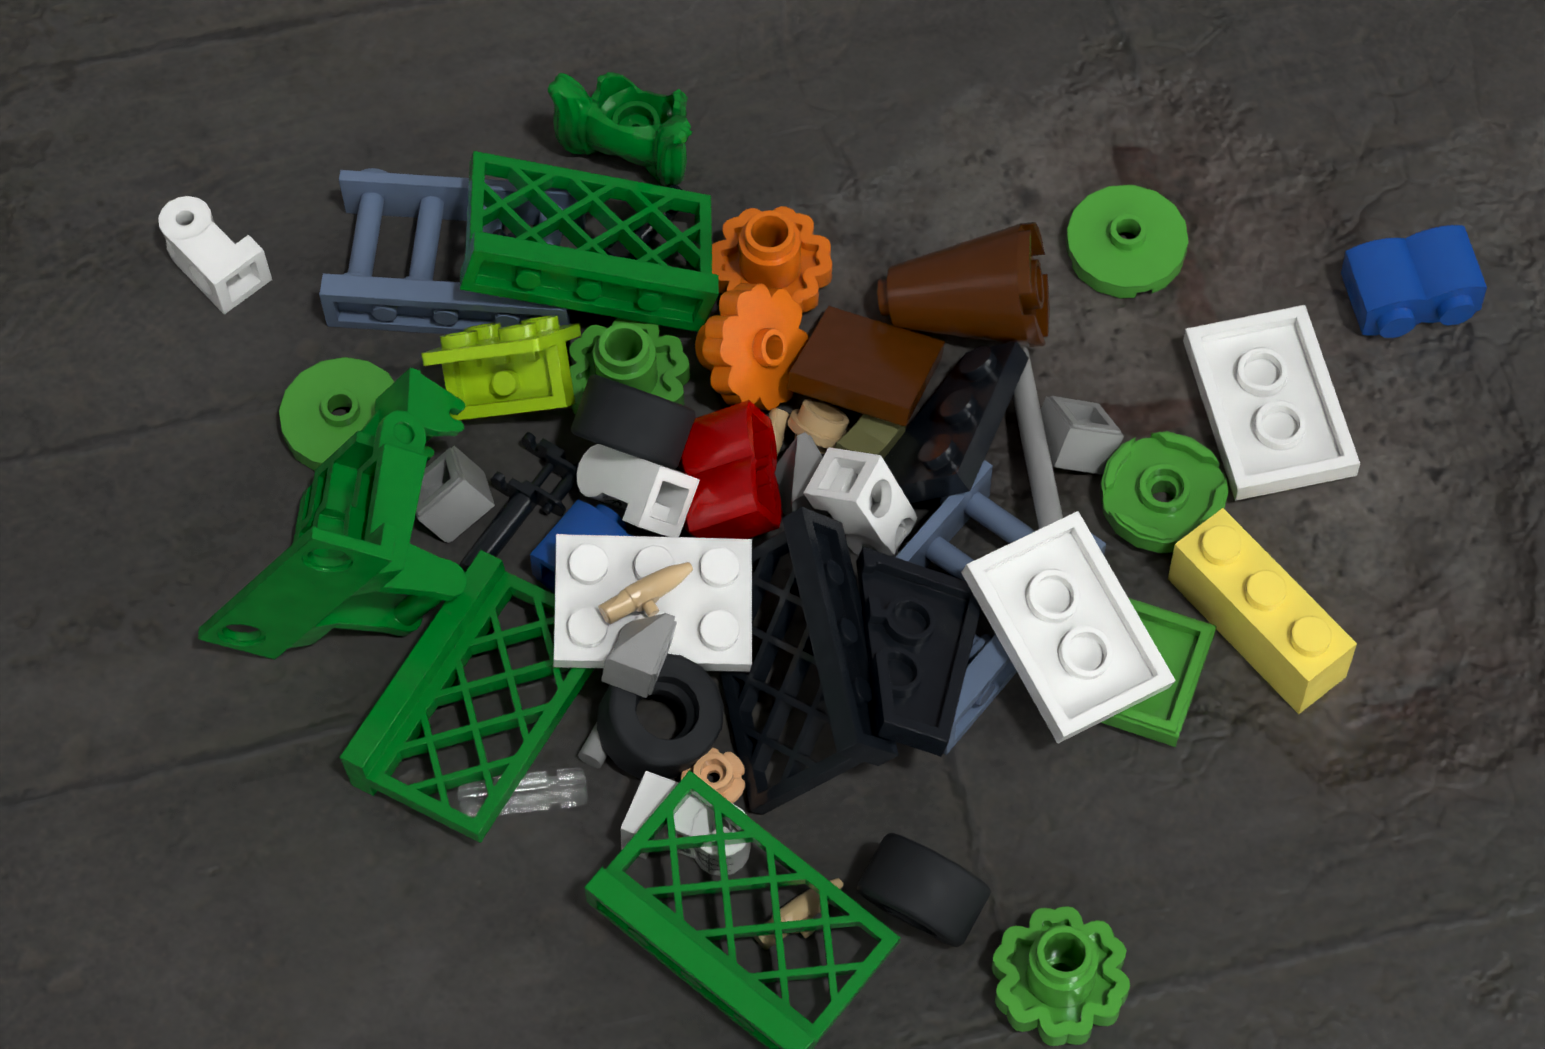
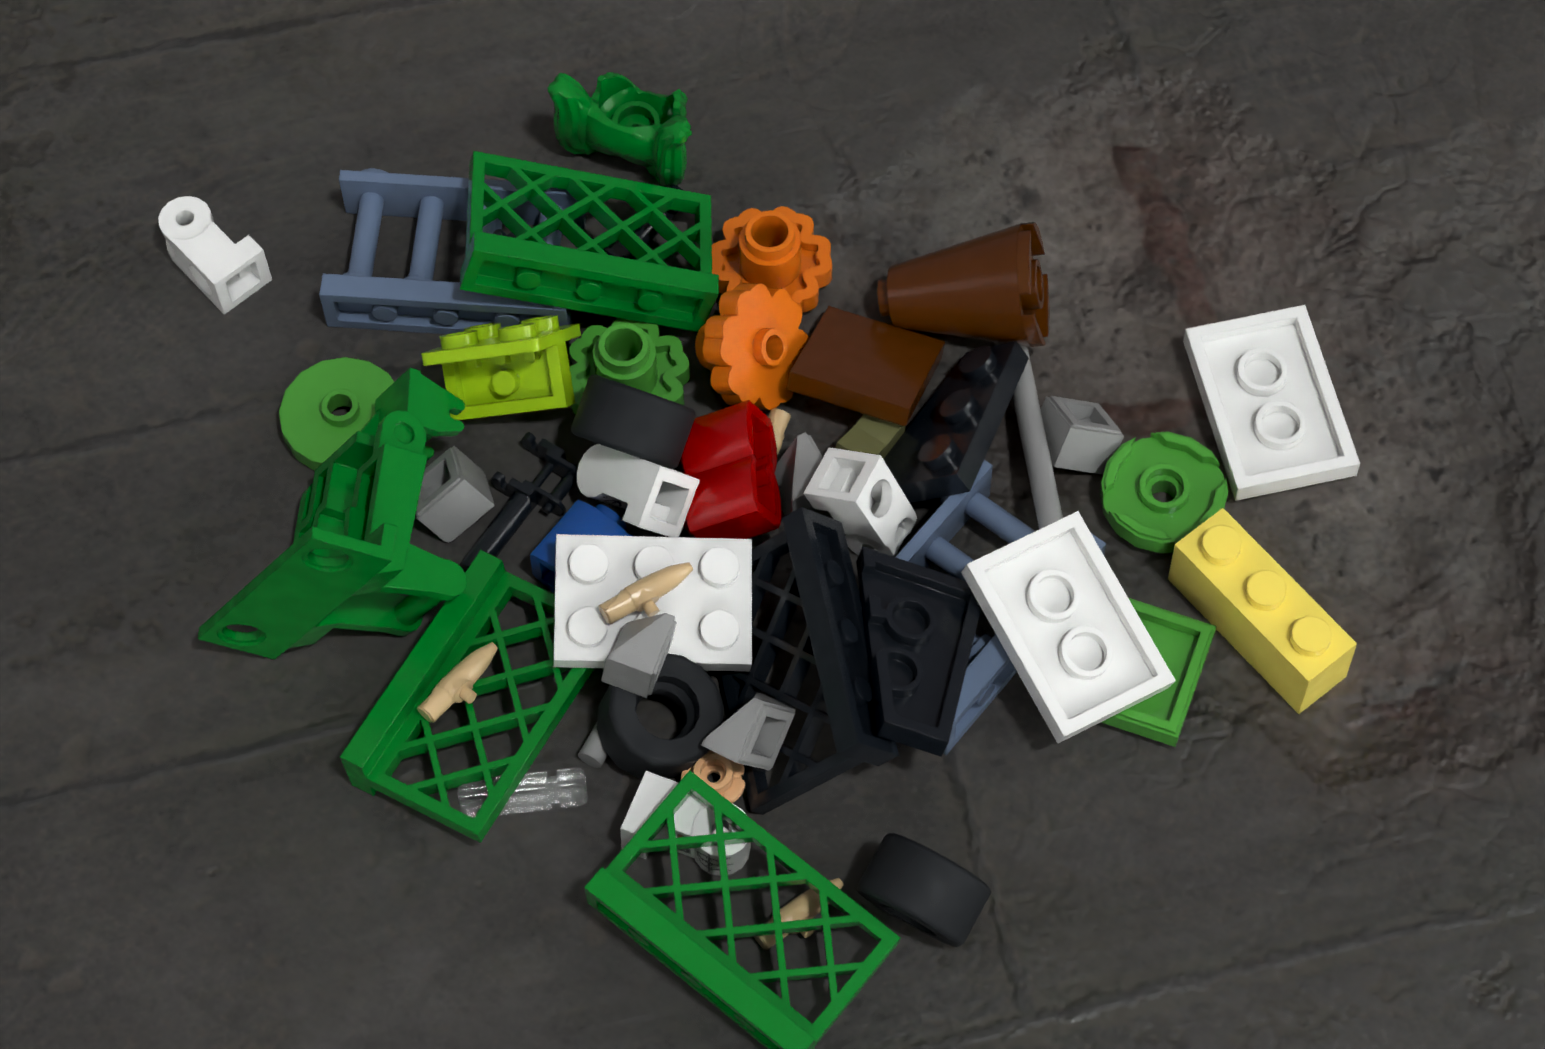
(458, 683): none -> tan helmet
(753, 733): none -> light grey slope
(821, 421): tan plate -> none
(1060, 976): bright green plant -> none
(1120, 264): bright green plate -> none
(1413, 281): blue brick -> none

